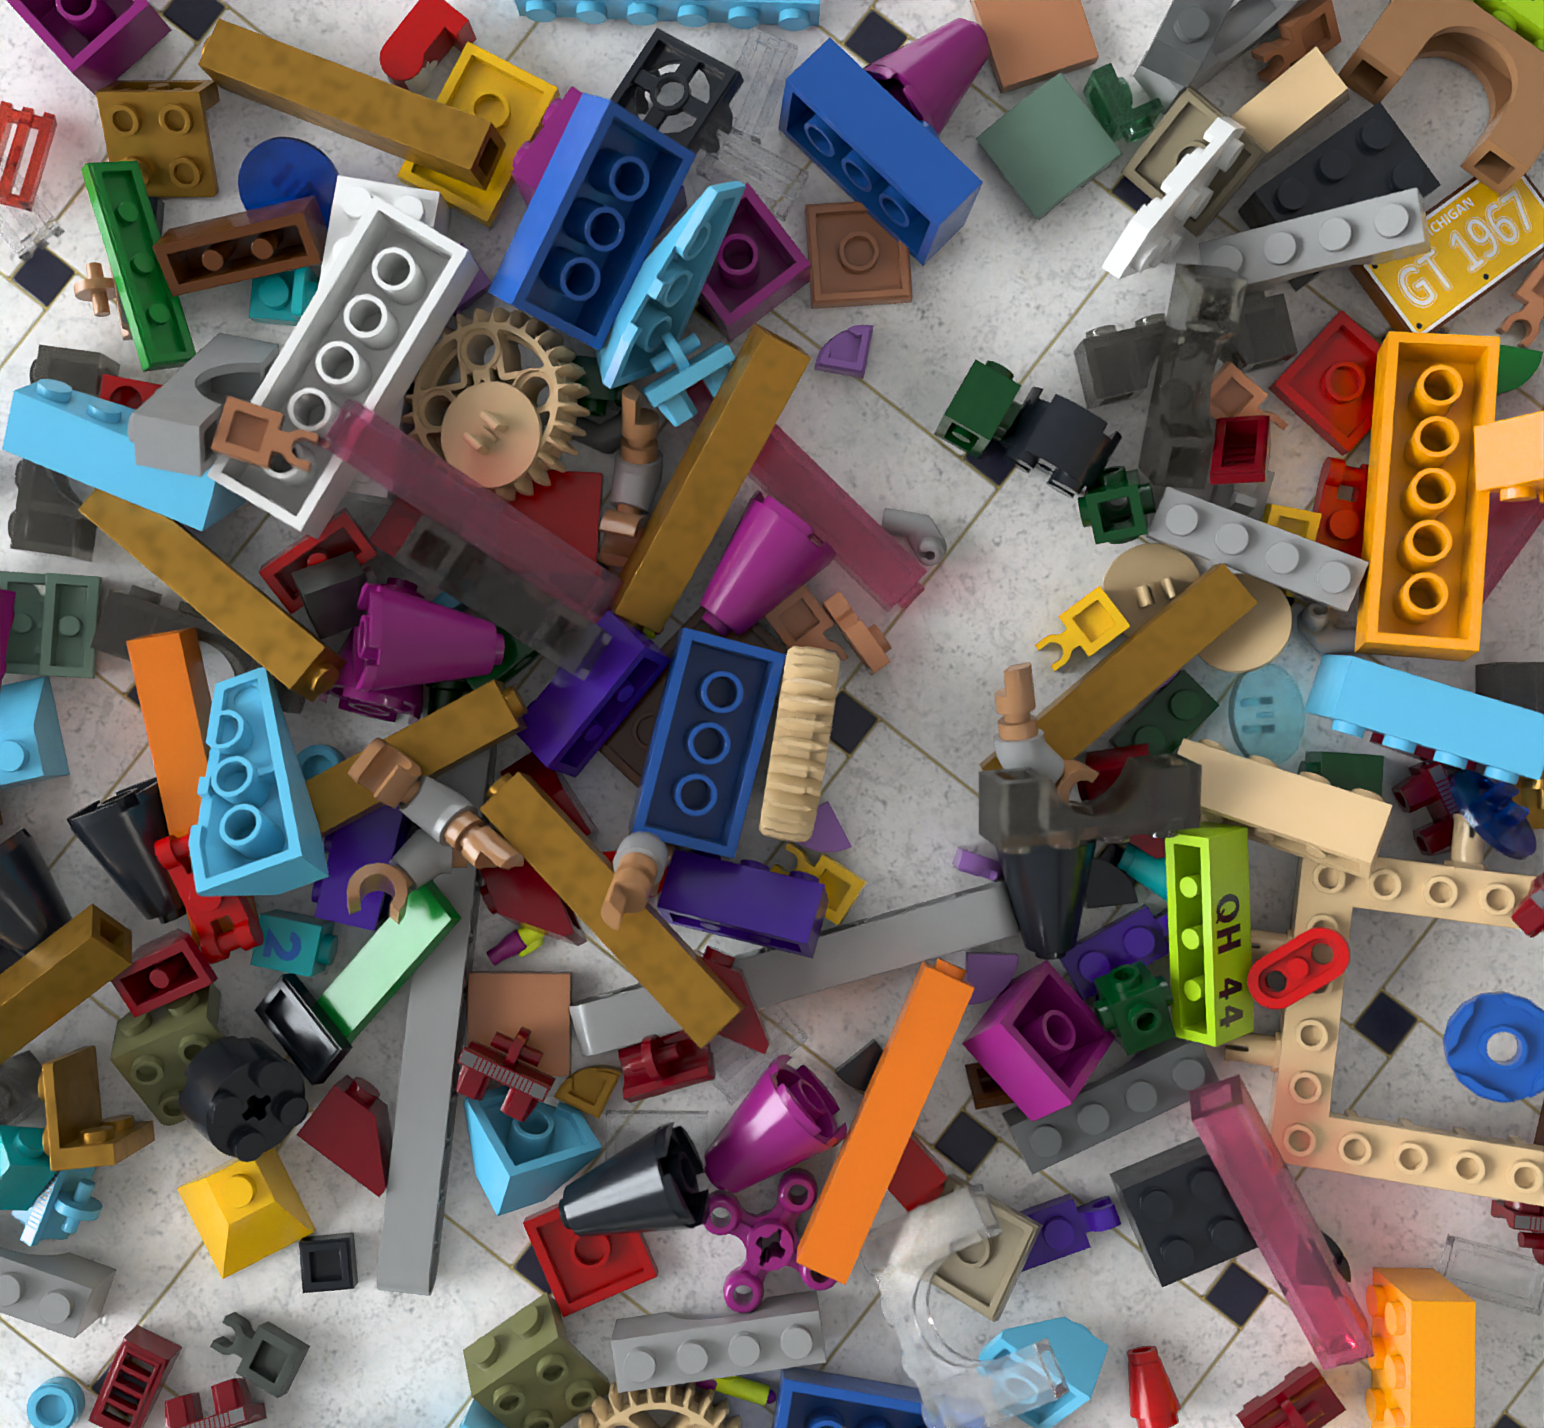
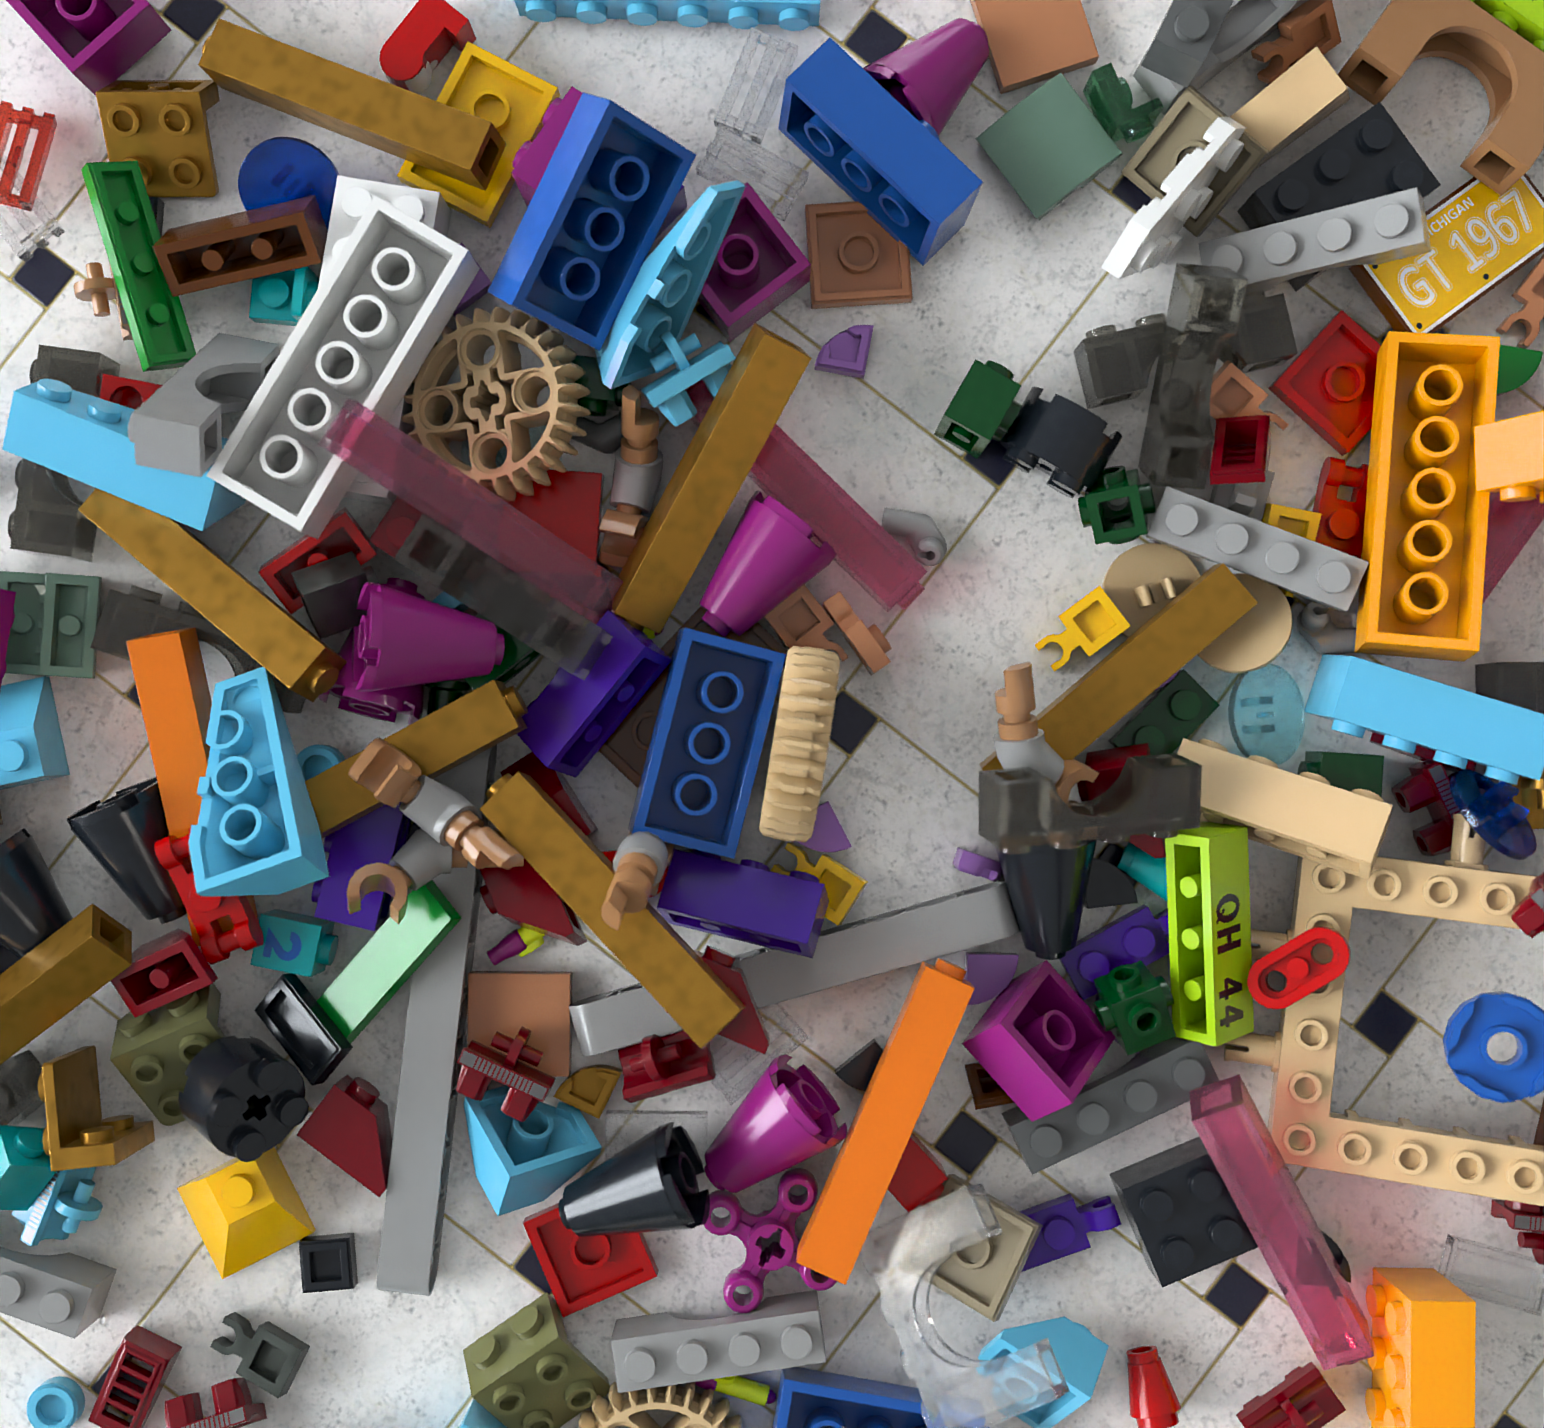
(256, 434): nougat plate -> none
(492, 434): tan piece -> none
(644, 77): black piece -> none

